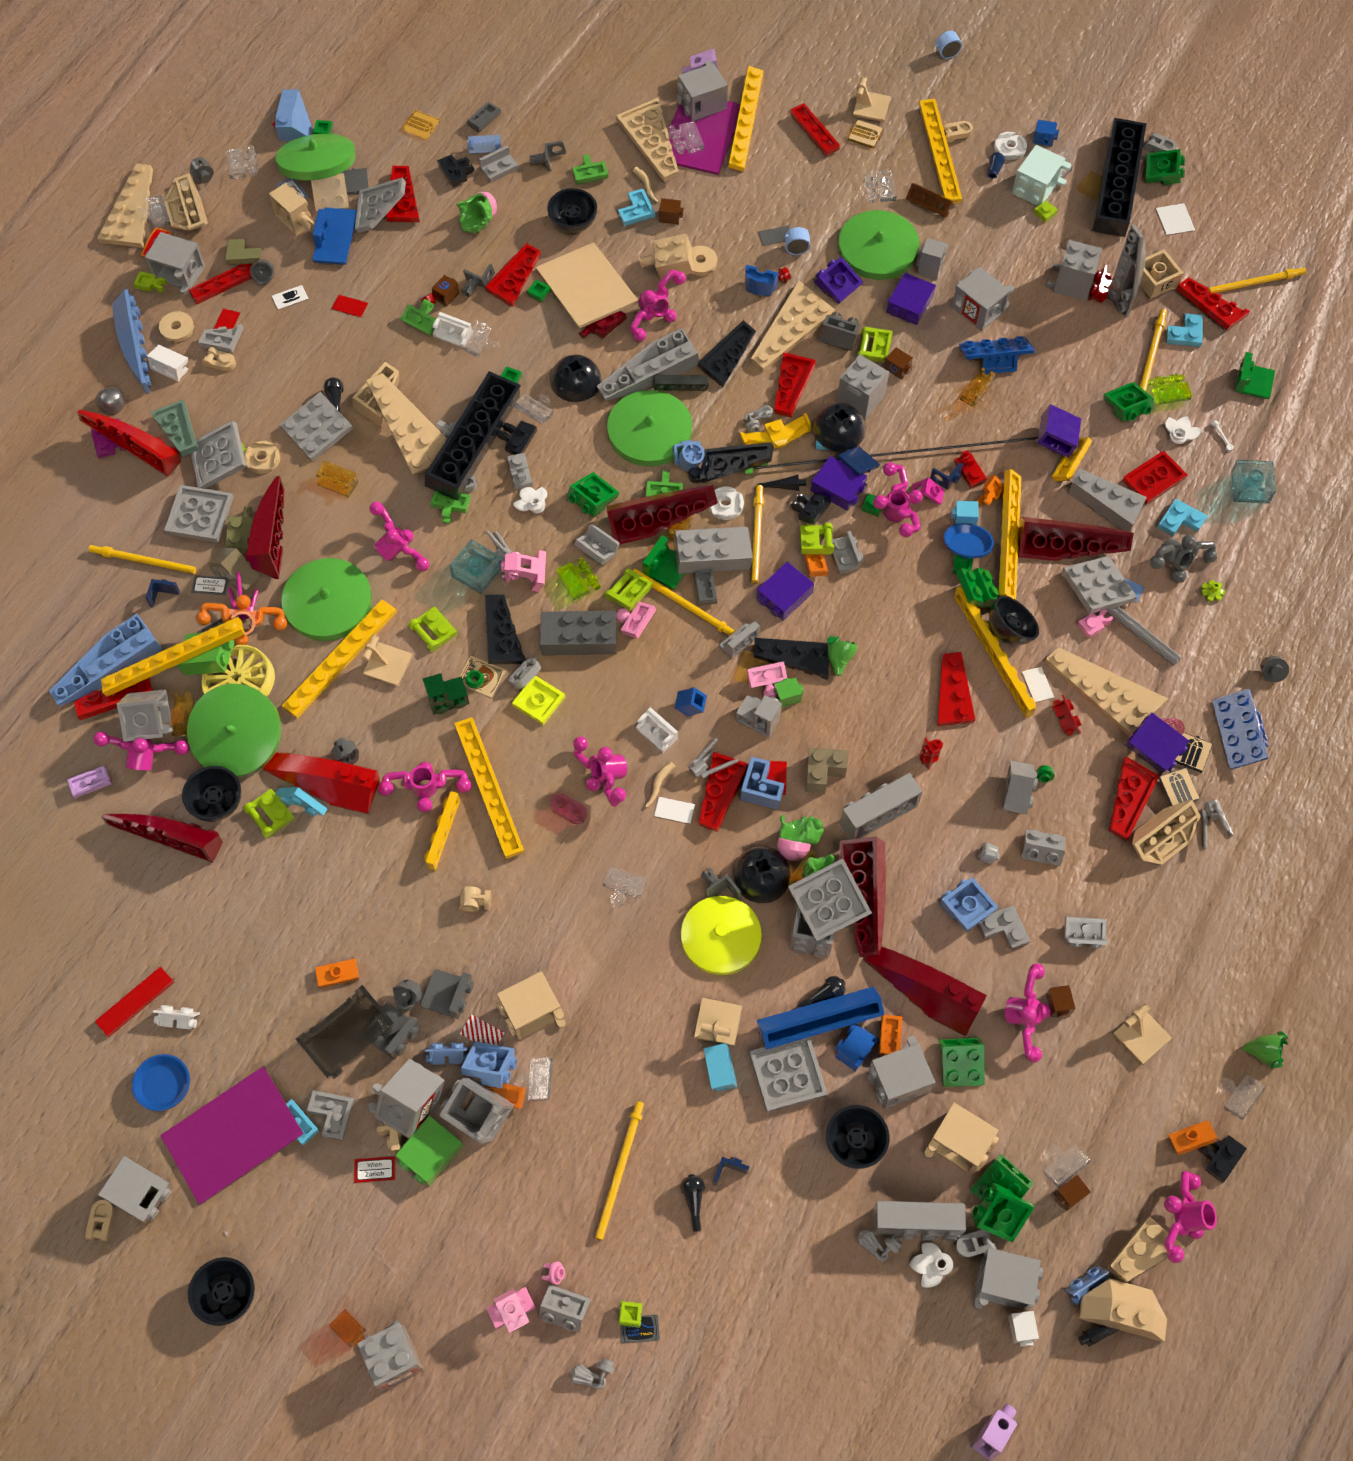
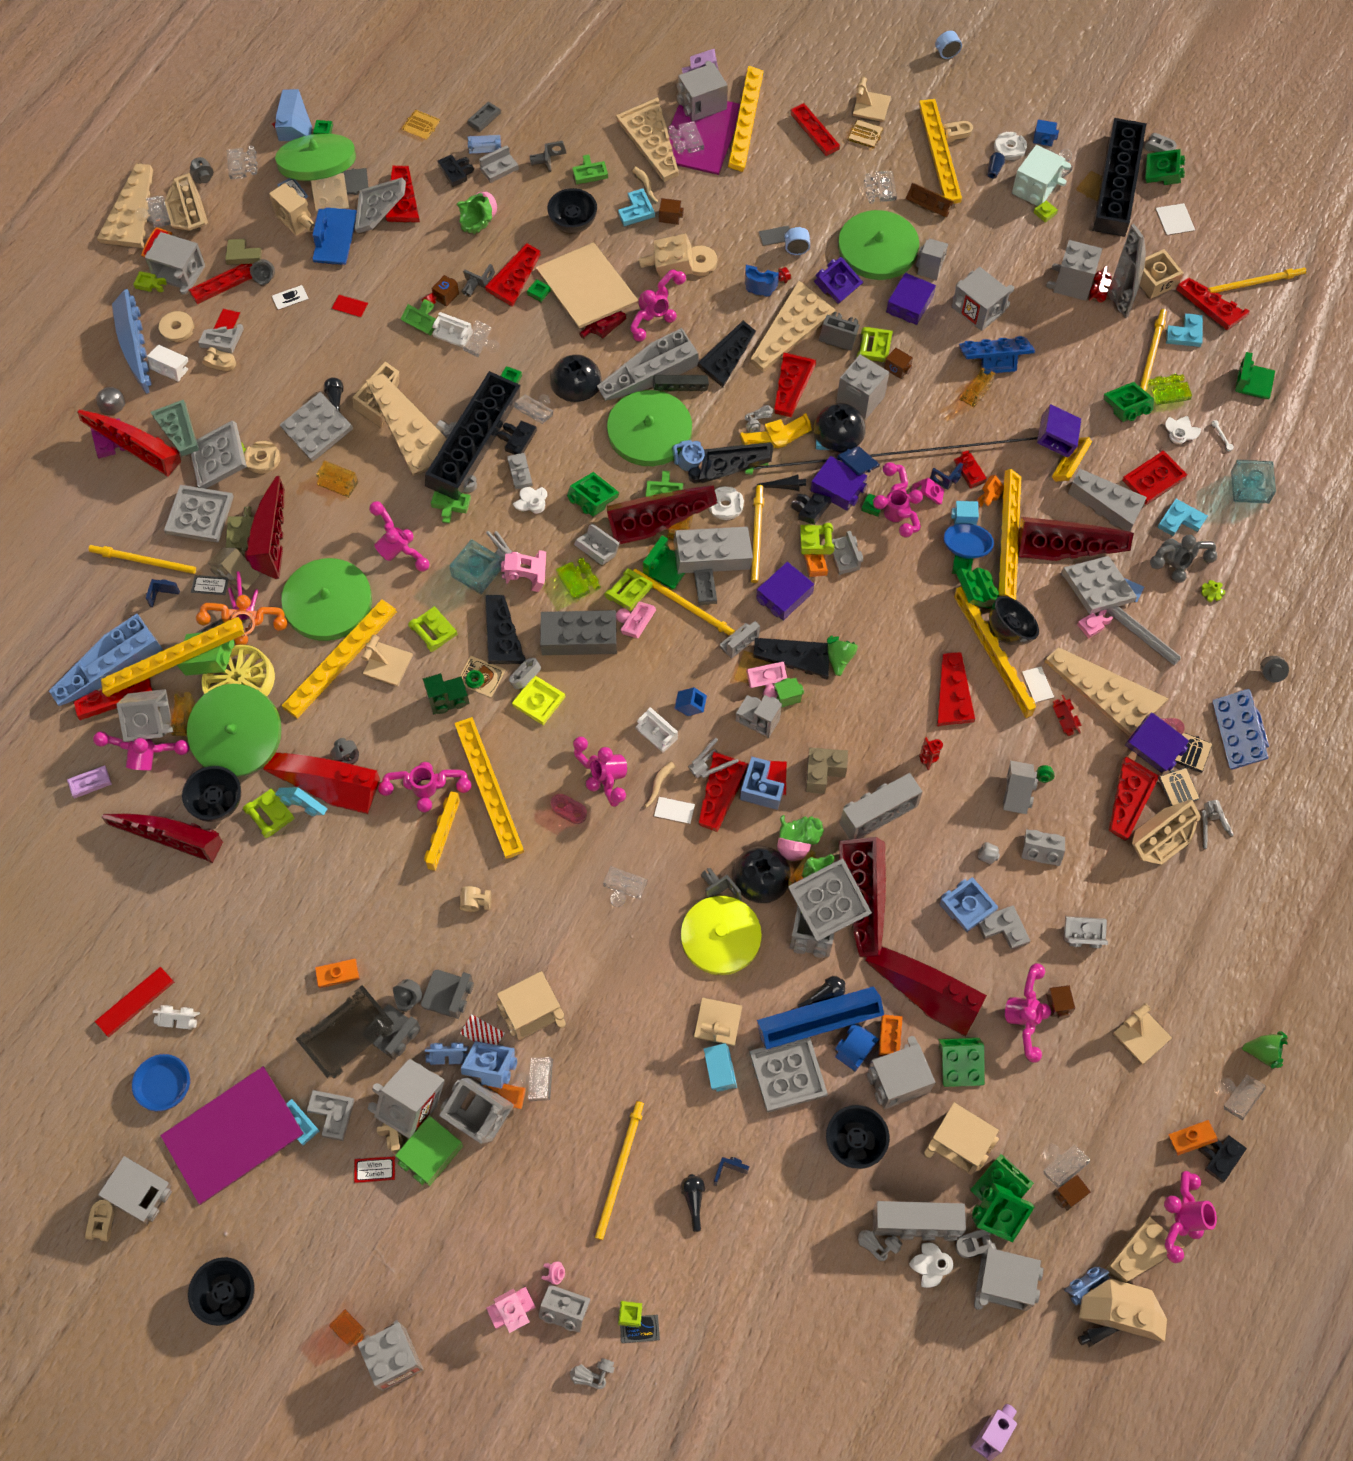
(1023, 1328): white brick -> none

